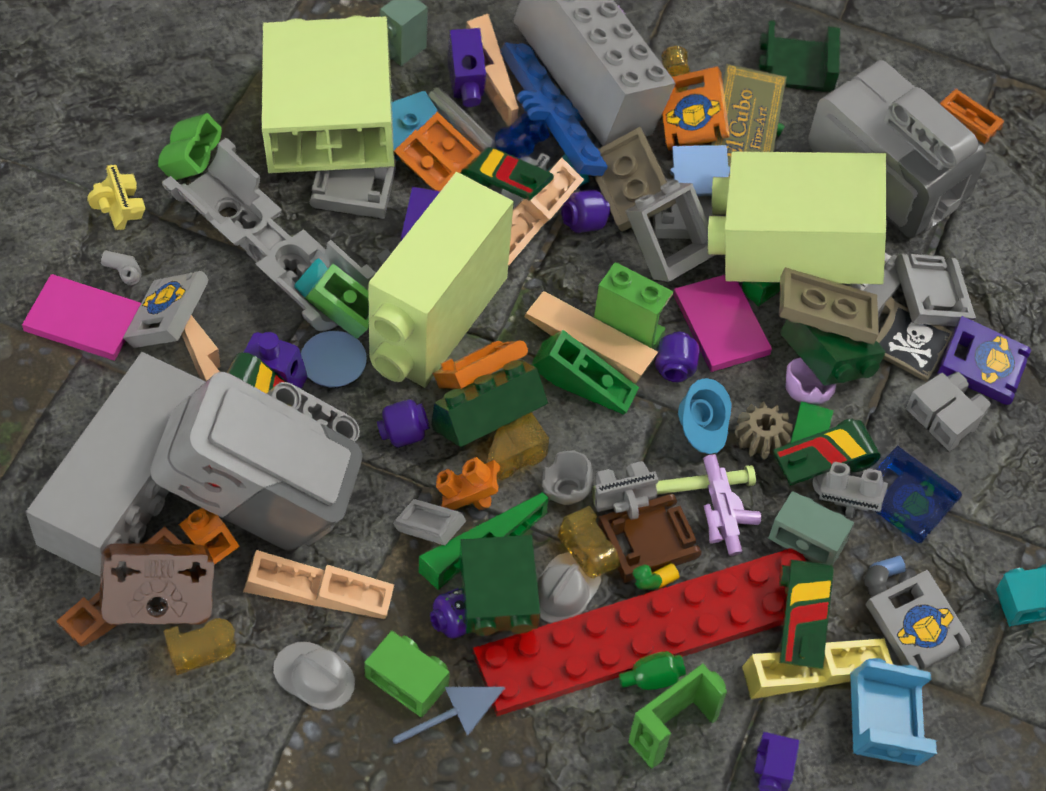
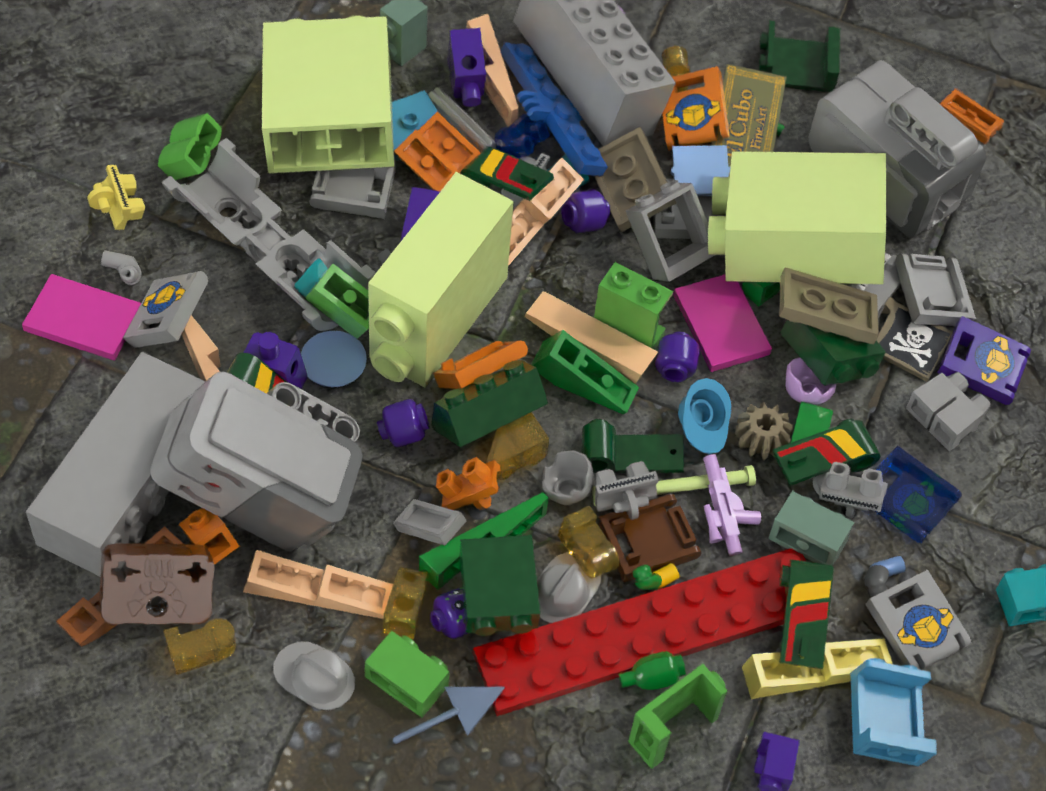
(405, 602): none -> clear yellow leg
(617, 452): none -> dark green door

